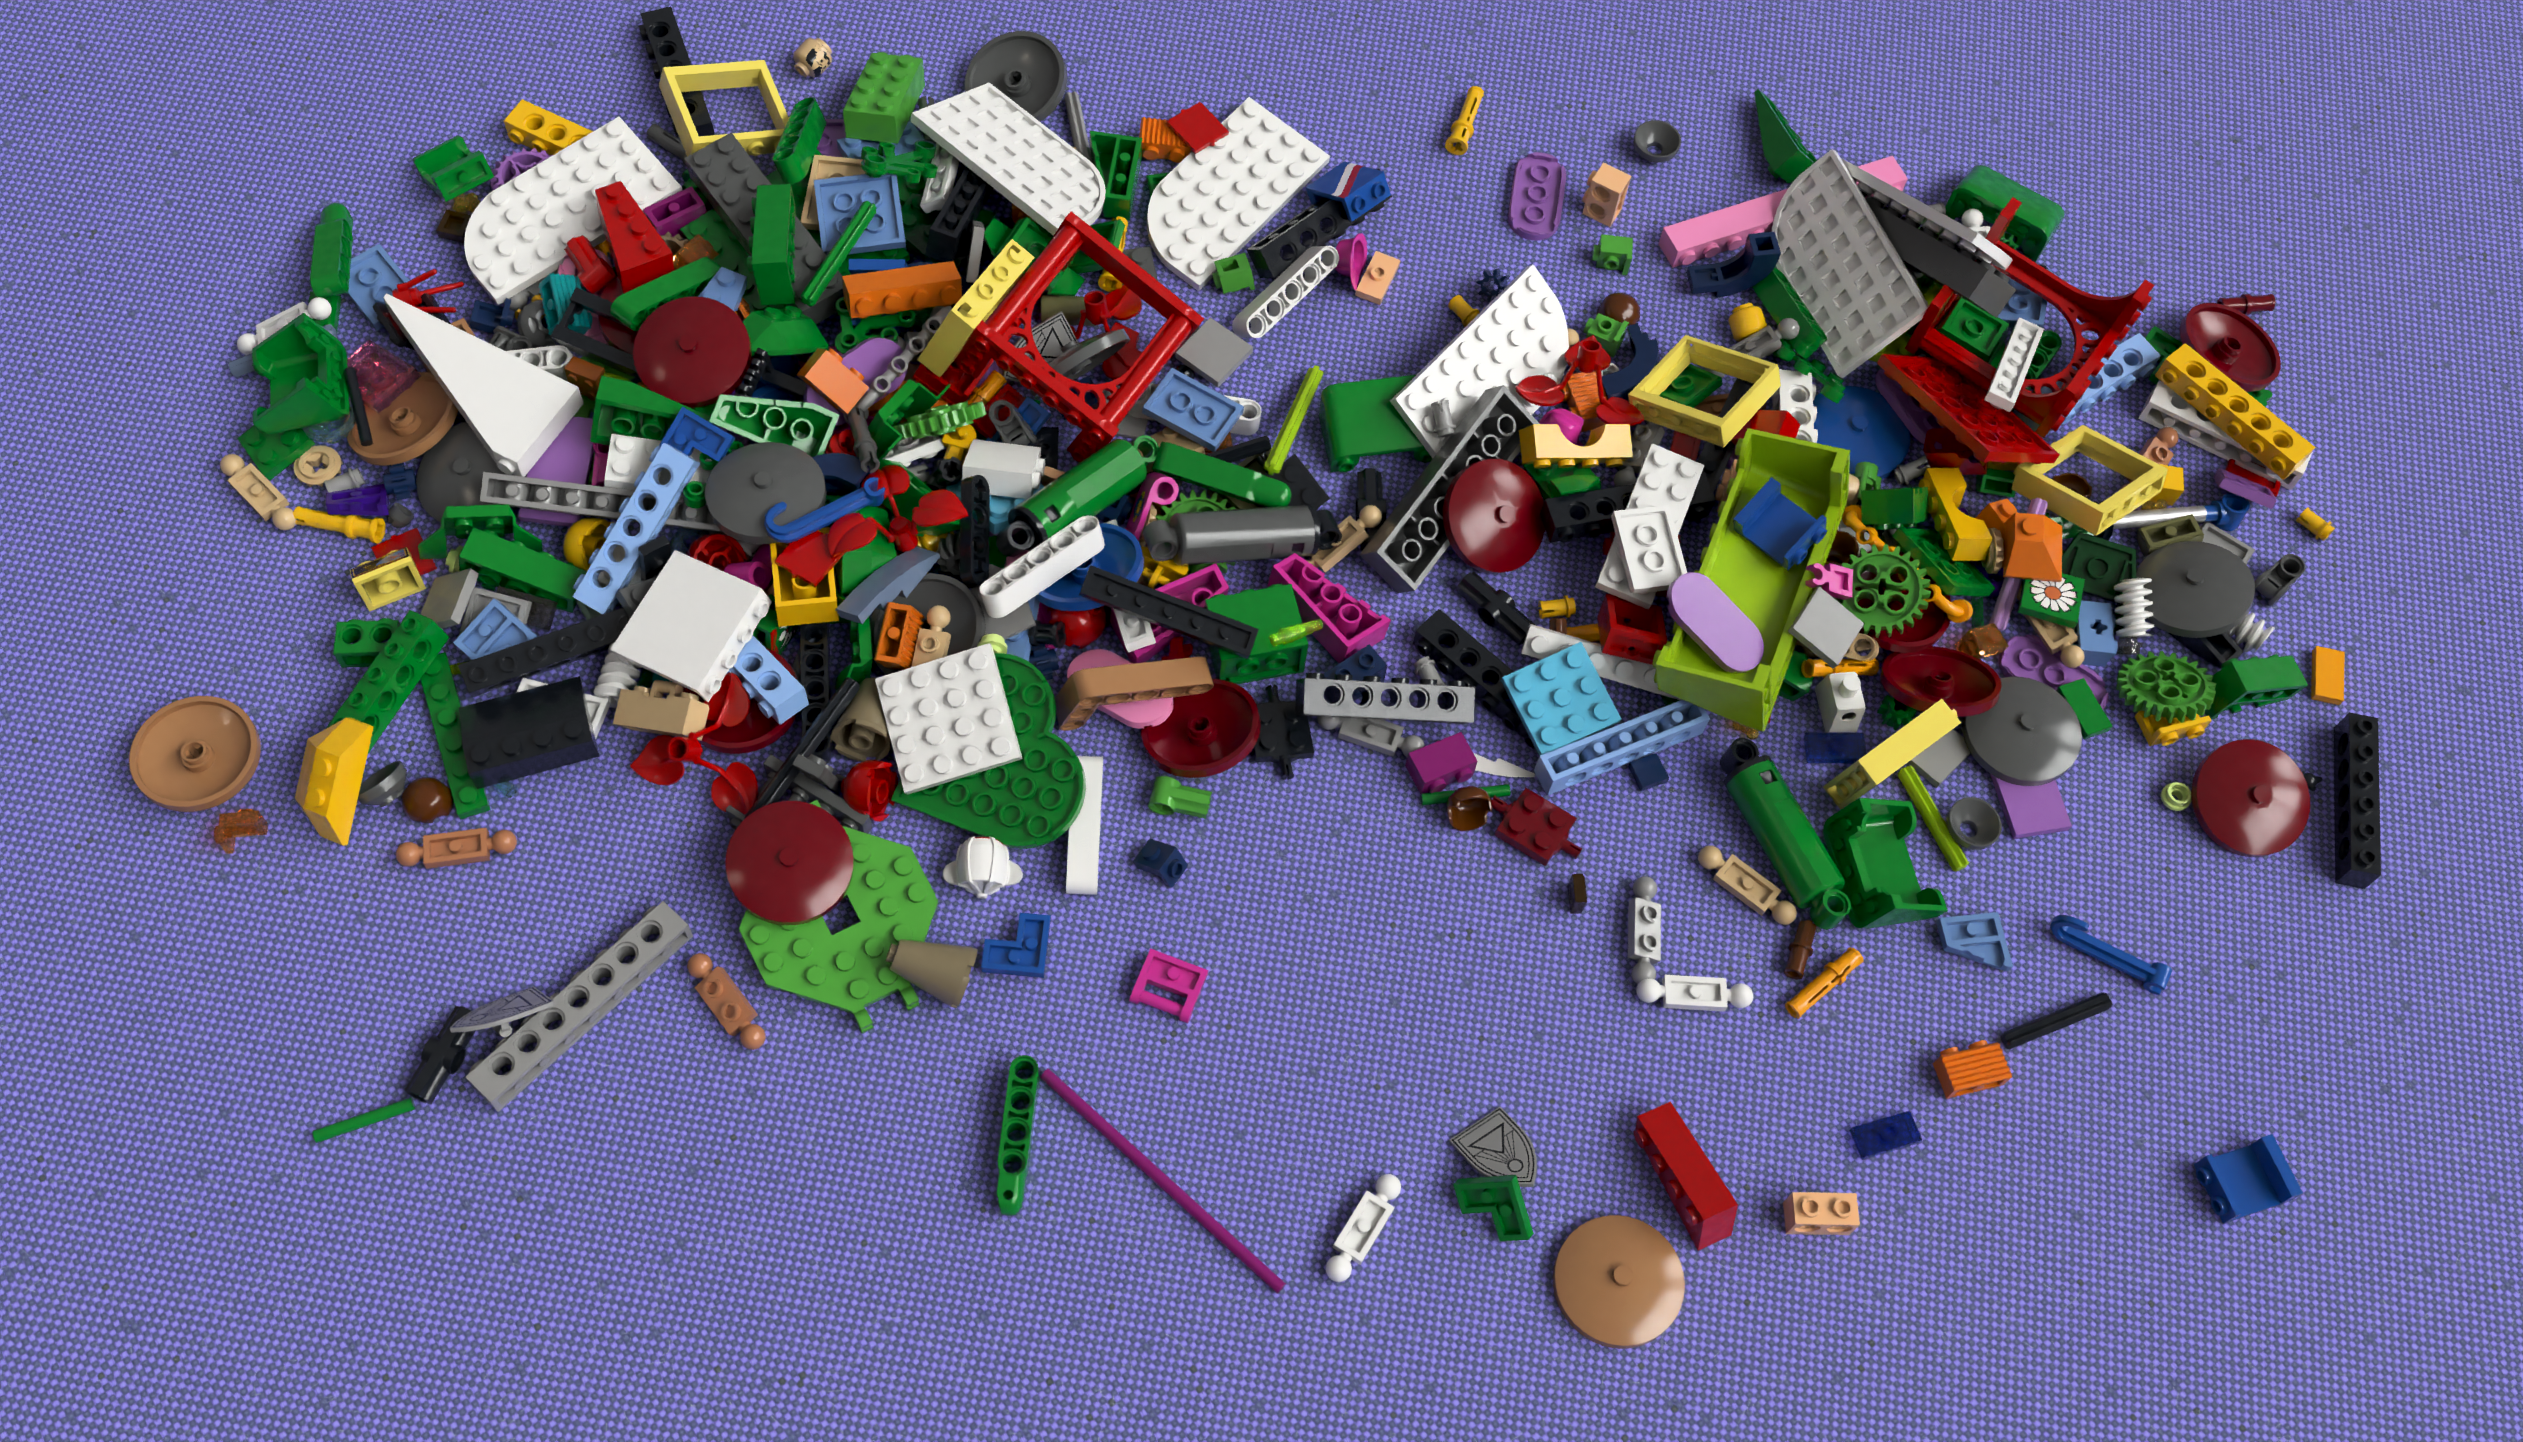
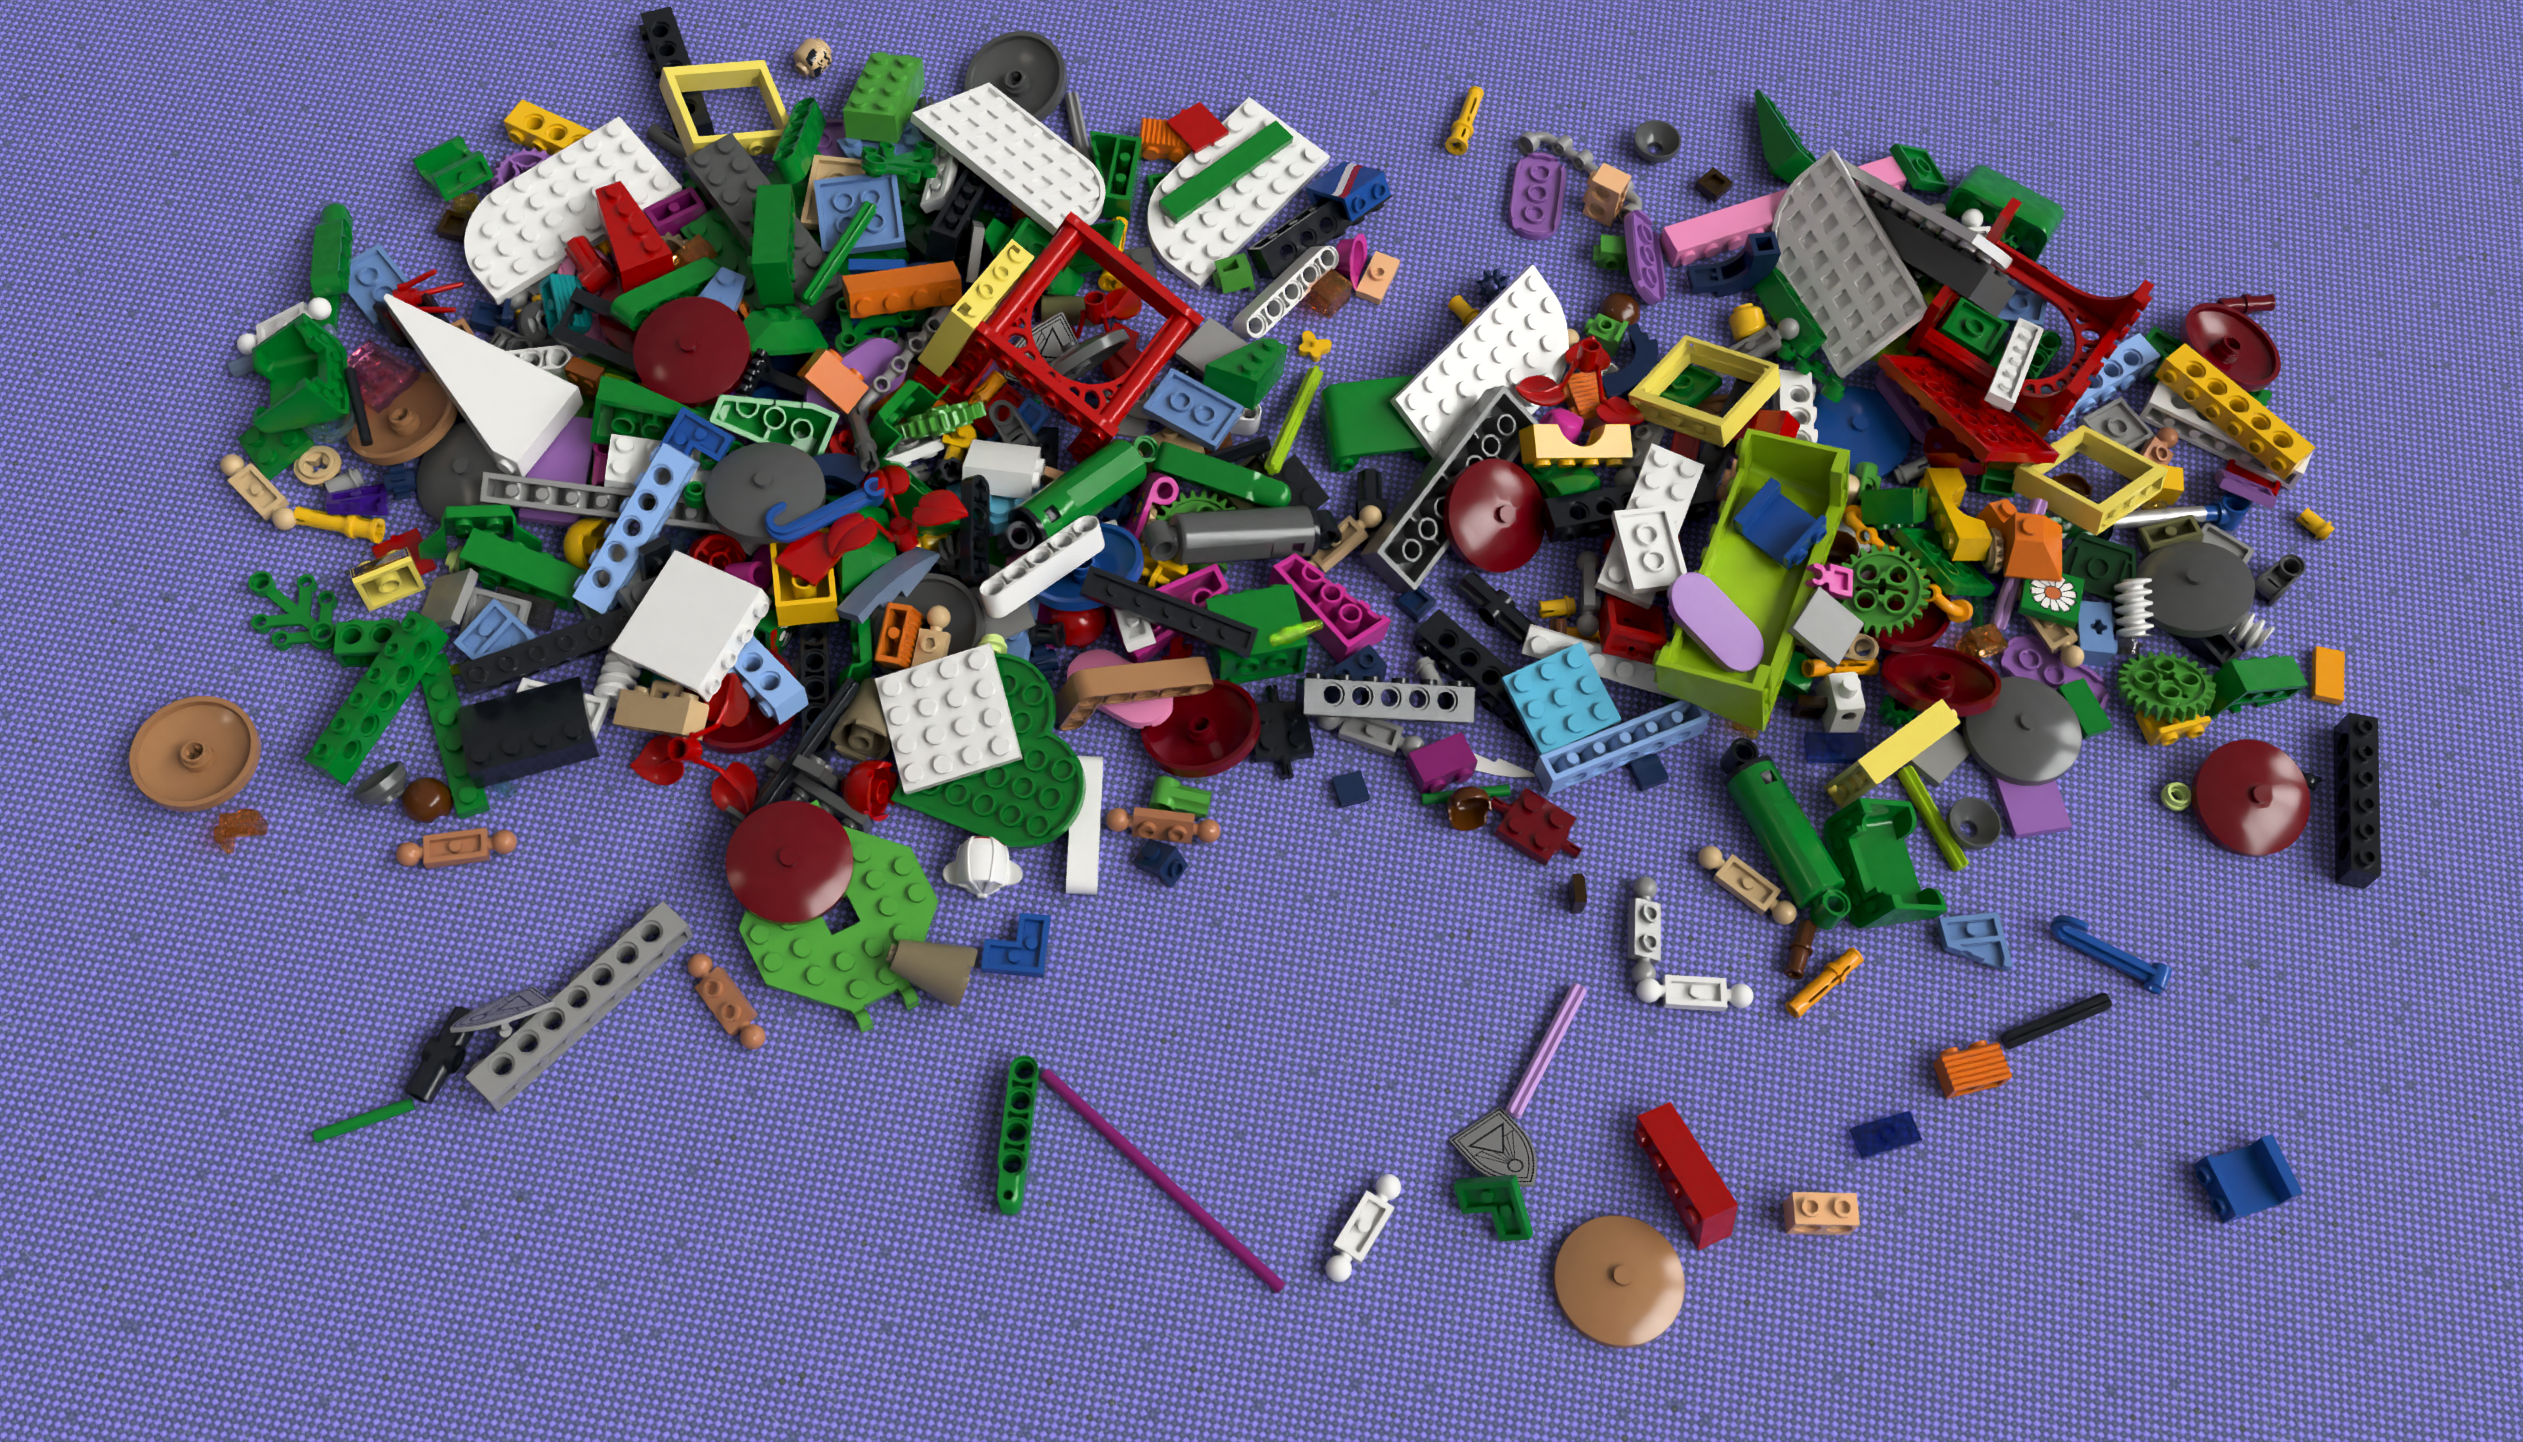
(296, 615): none -> green plant
(333, 777): yellow wedge -> none
(399, 515): dark grey hinge -> none
(1163, 825): none -> nougat plate
(1173, 976): dark pink plate -> none
(1225, 171): none -> green tile
(1247, 372): none -> green wedge
(1313, 346): none -> yellow piece
(1330, 293): none -> clear orange brick
(1350, 789): none -> dark blue tile
(1415, 603): none -> dark blue tile
(1443, 420): light grey pin -> none
(1530, 142): none -> light grey bar
(1545, 1051): none -> lavender axle
(1589, 603): none -> light grey plate
(1644, 257): none -> medium lavender tile
(1713, 185): none -> dark brown plate
(1809, 707): none -> dark brown tile
(1919, 168): none -> green tile
(2119, 424): none -> light grey tile

